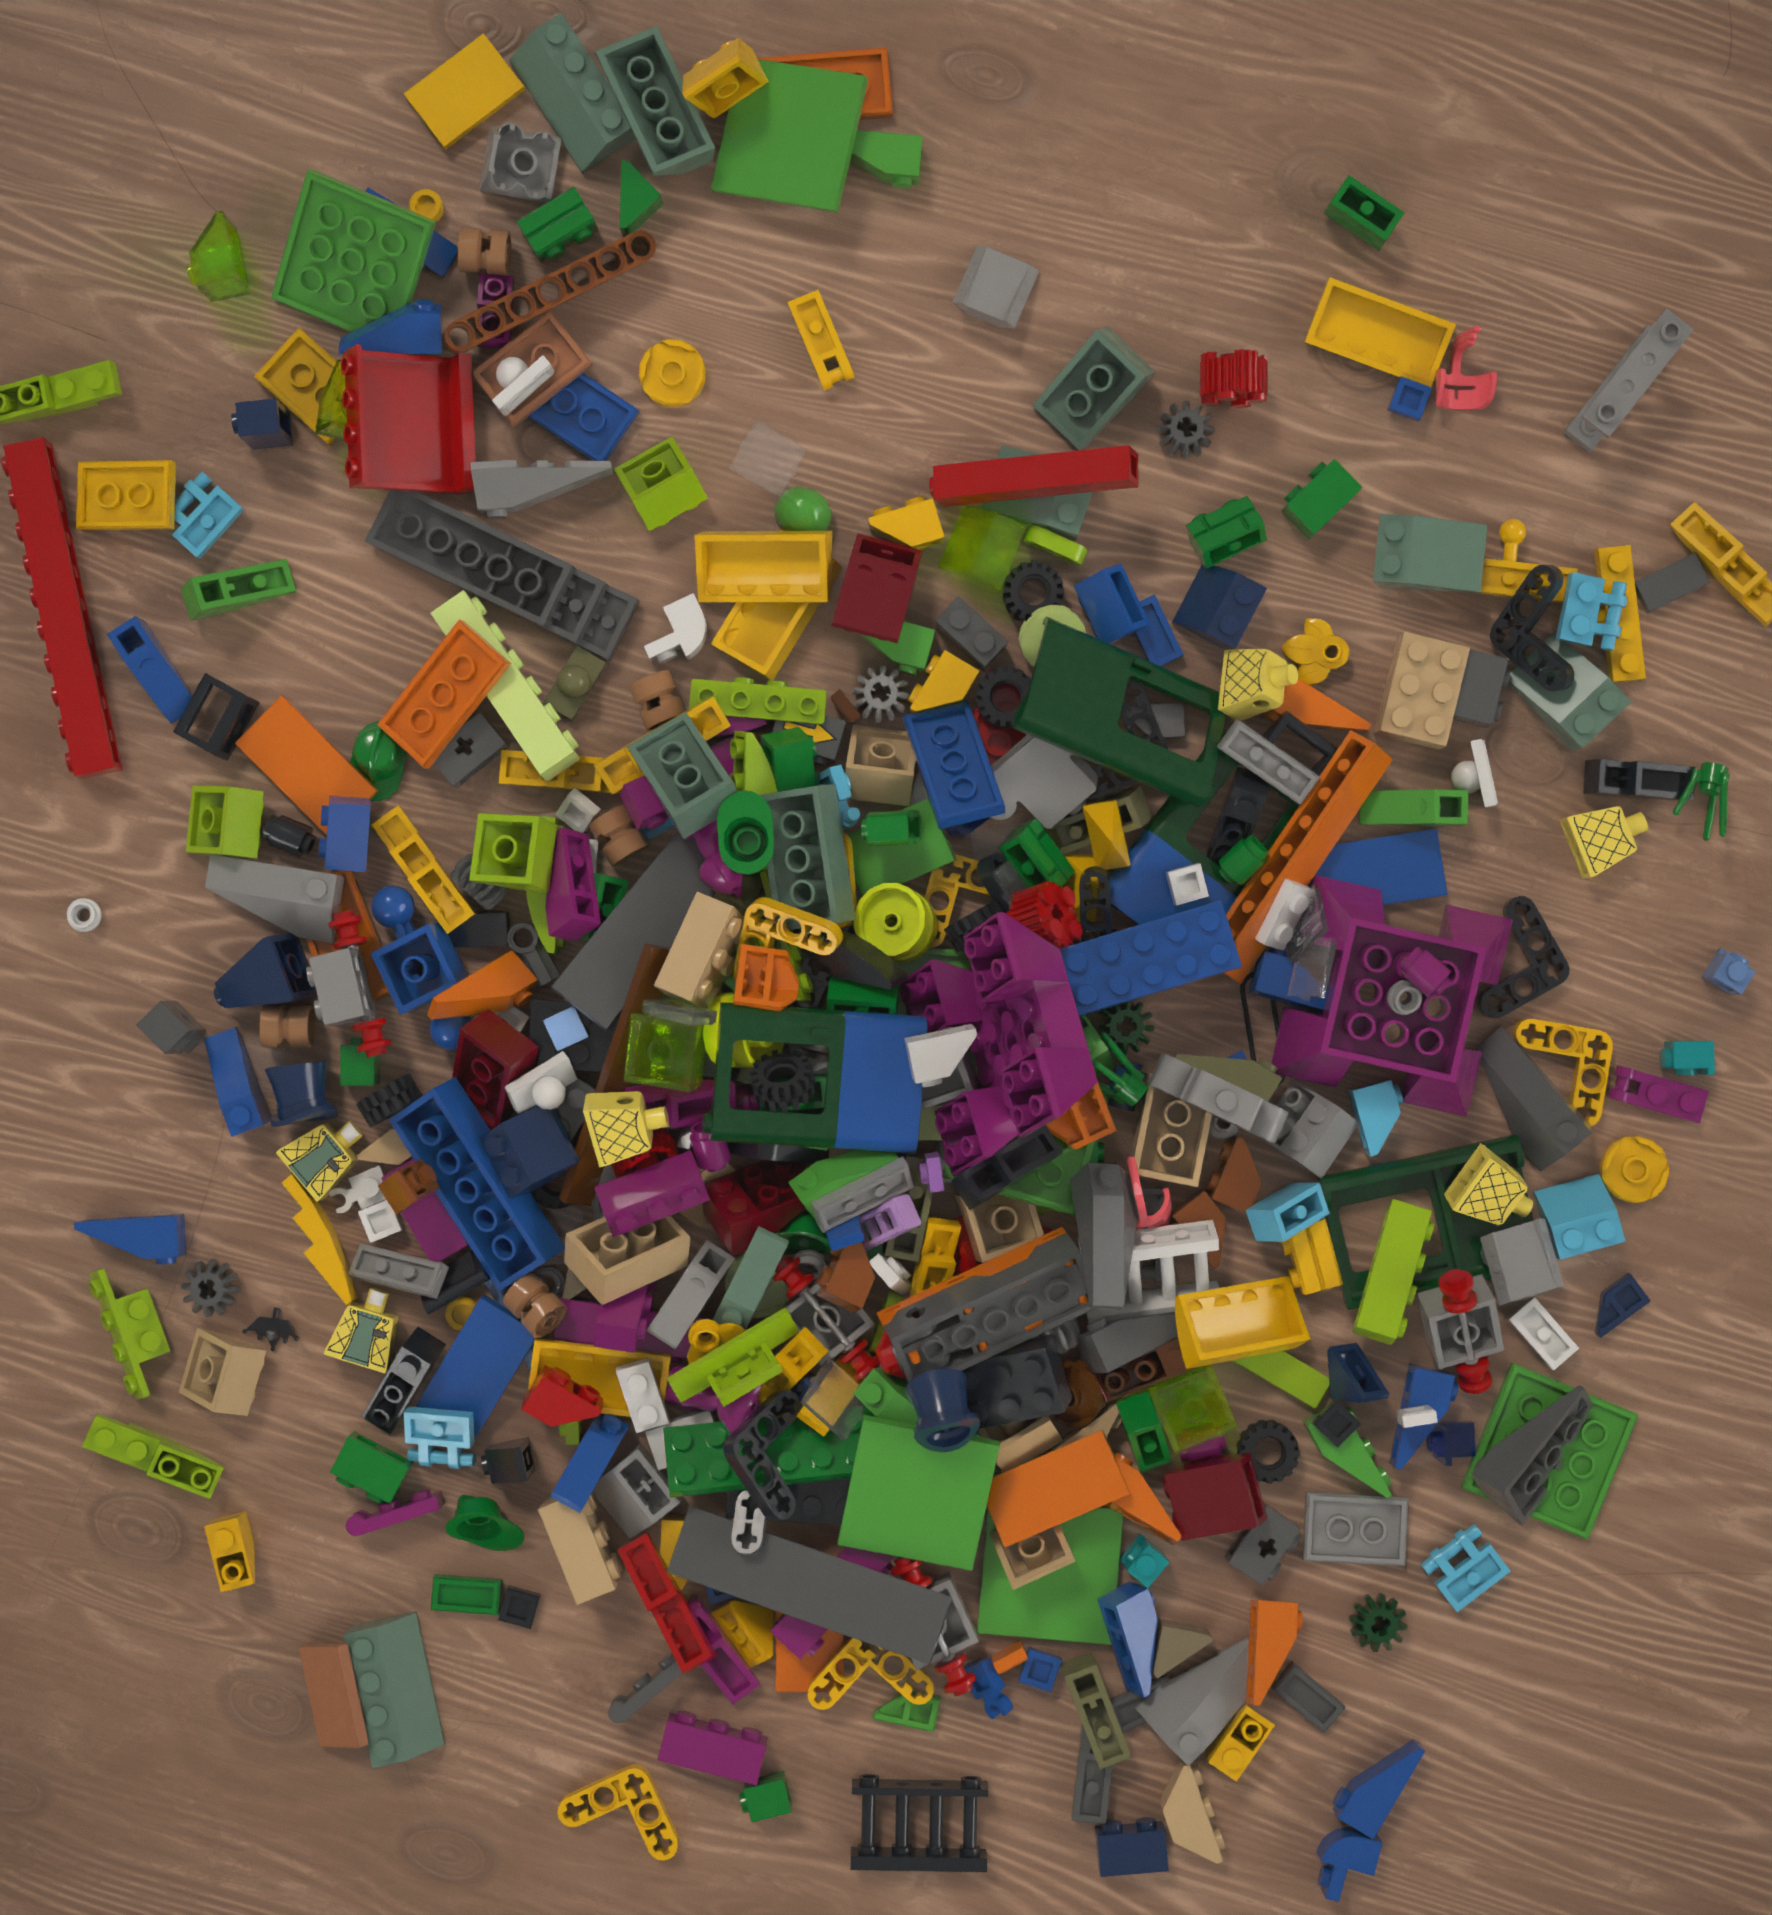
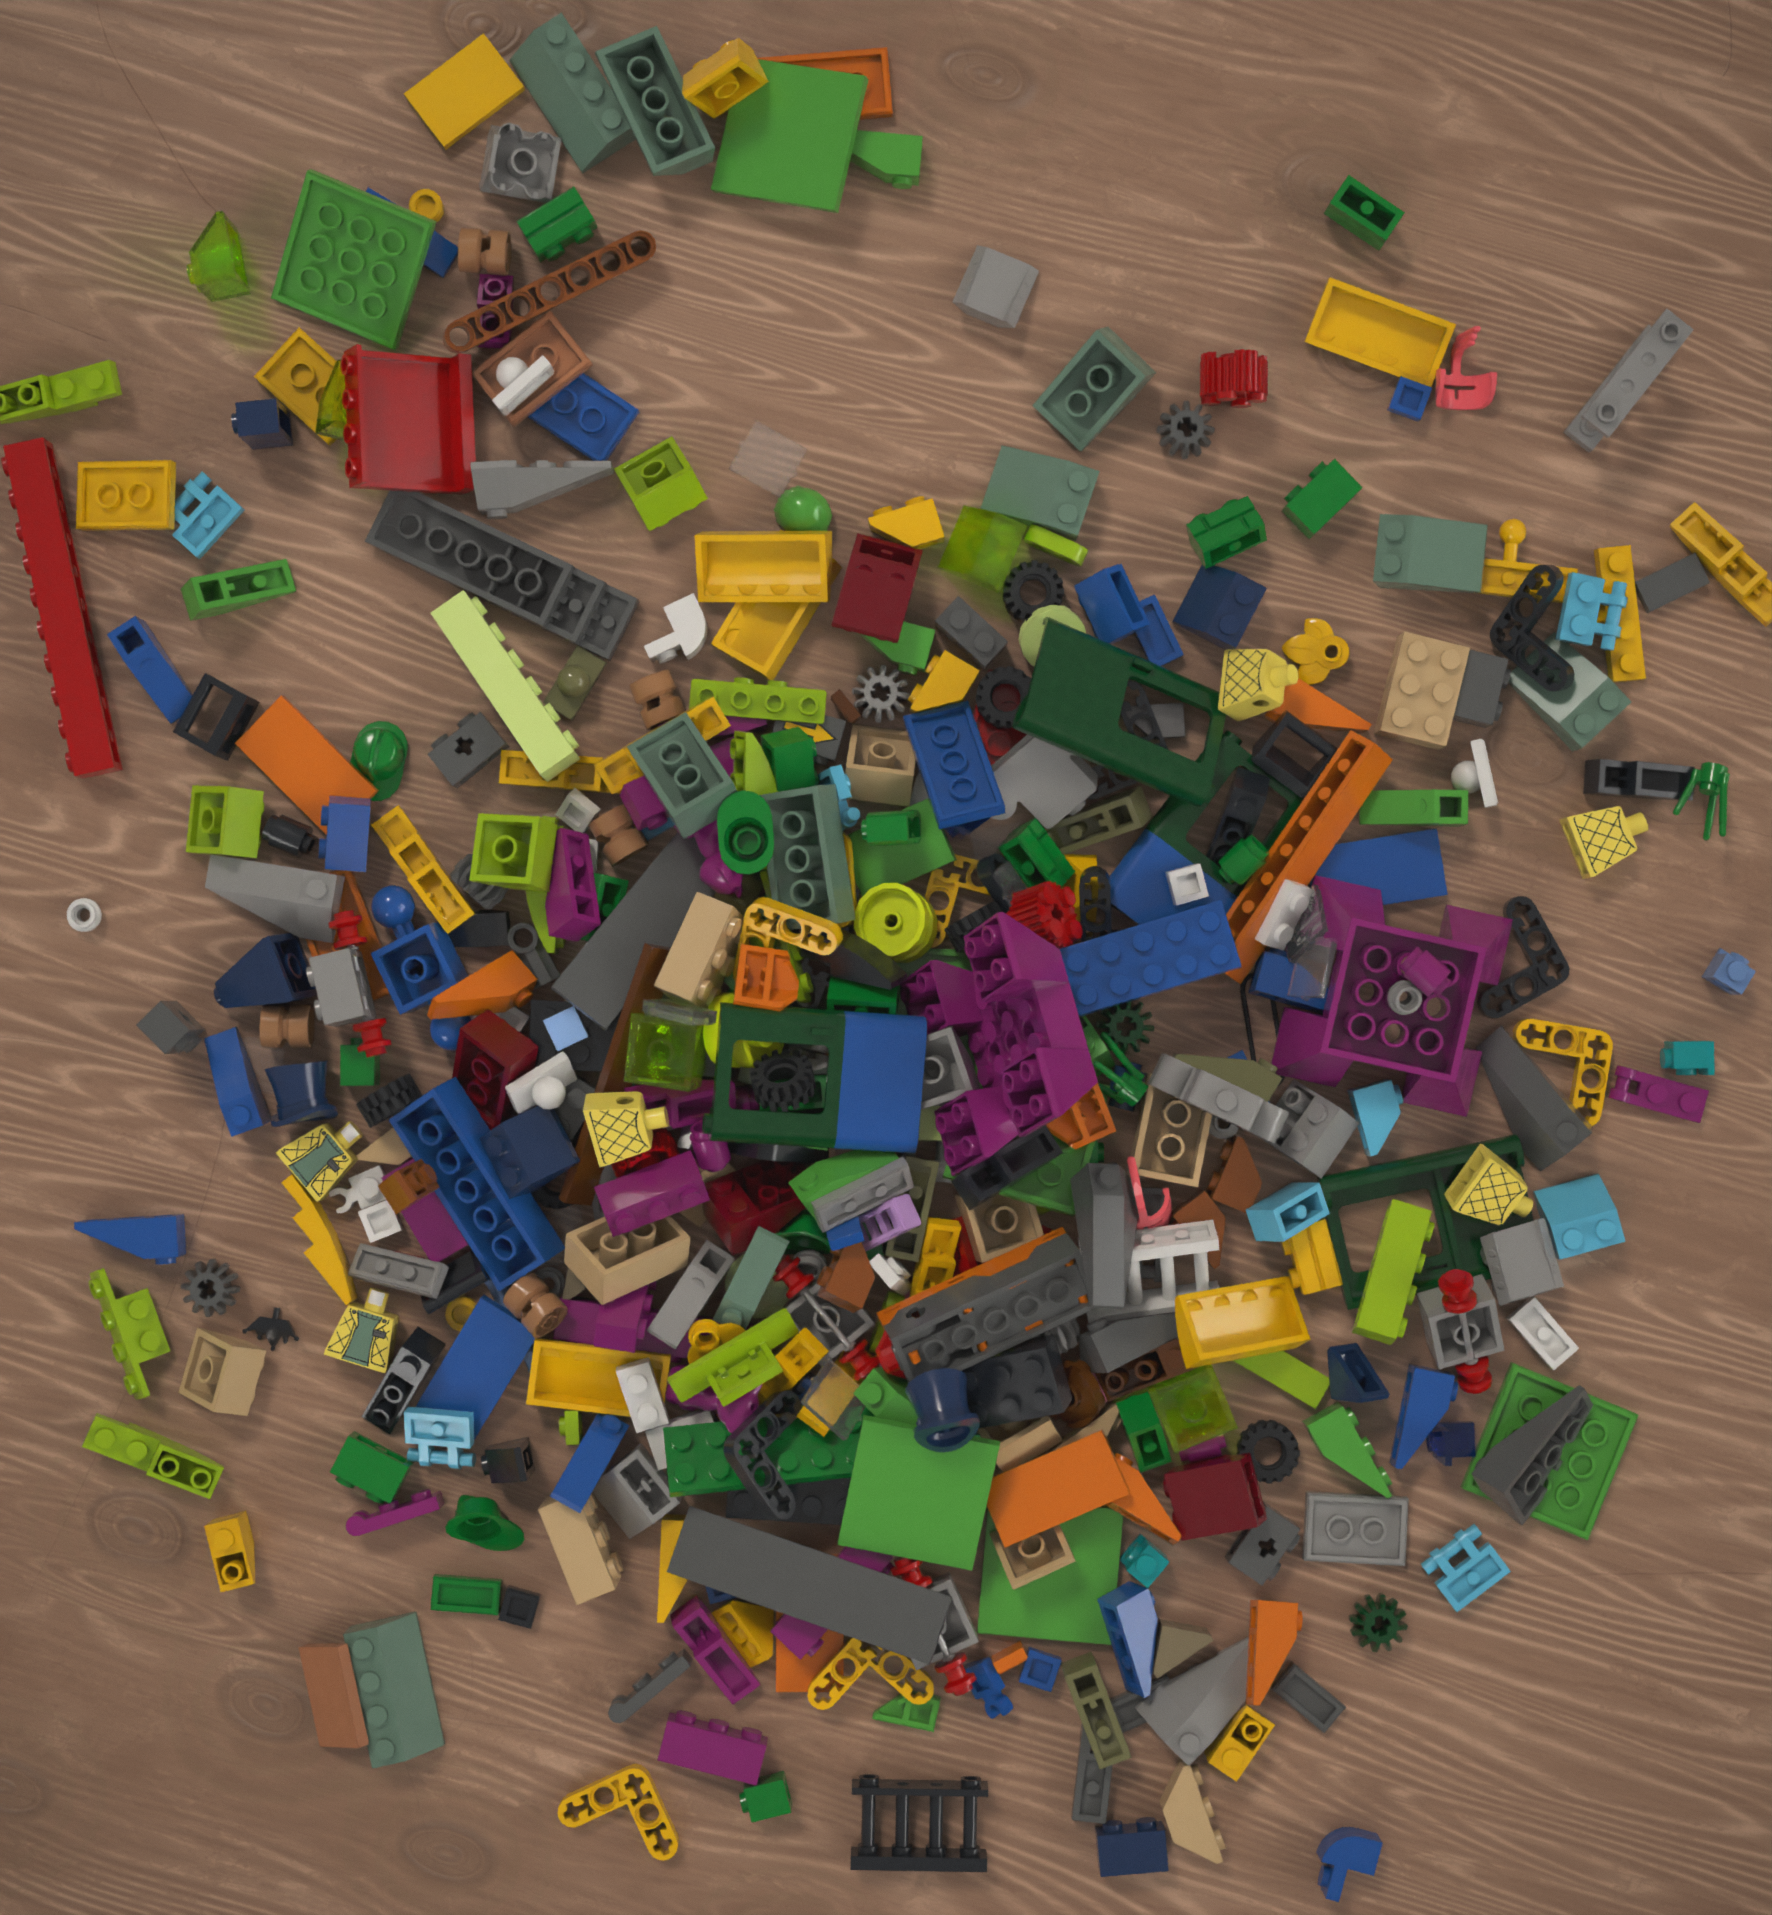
(407, 330): blue slope -> none
(444, 694): orange tile -> none
(559, 1399): red slope -> none
(637, 199): green slope -> none
(667, 1603): red slope -> none
(672, 373): yellow tile -> none
(740, 1526): flat silver beam -> none
(820, 338): yellow plate -> none
(931, 1172): medium lavender plate -> none
(938, 1053): white slope -> none
(1035, 476): red brick -> none
(1106, 835): yellow slope -> none
(1268, 761): light grey tile -> none
(1336, 1422): black tile -> none
(1374, 1791): blue slope -> none
(1416, 1416): white tile -> none
(1619, 1303): dark blue tile -> none
(1634, 1169): yellow tile -> none

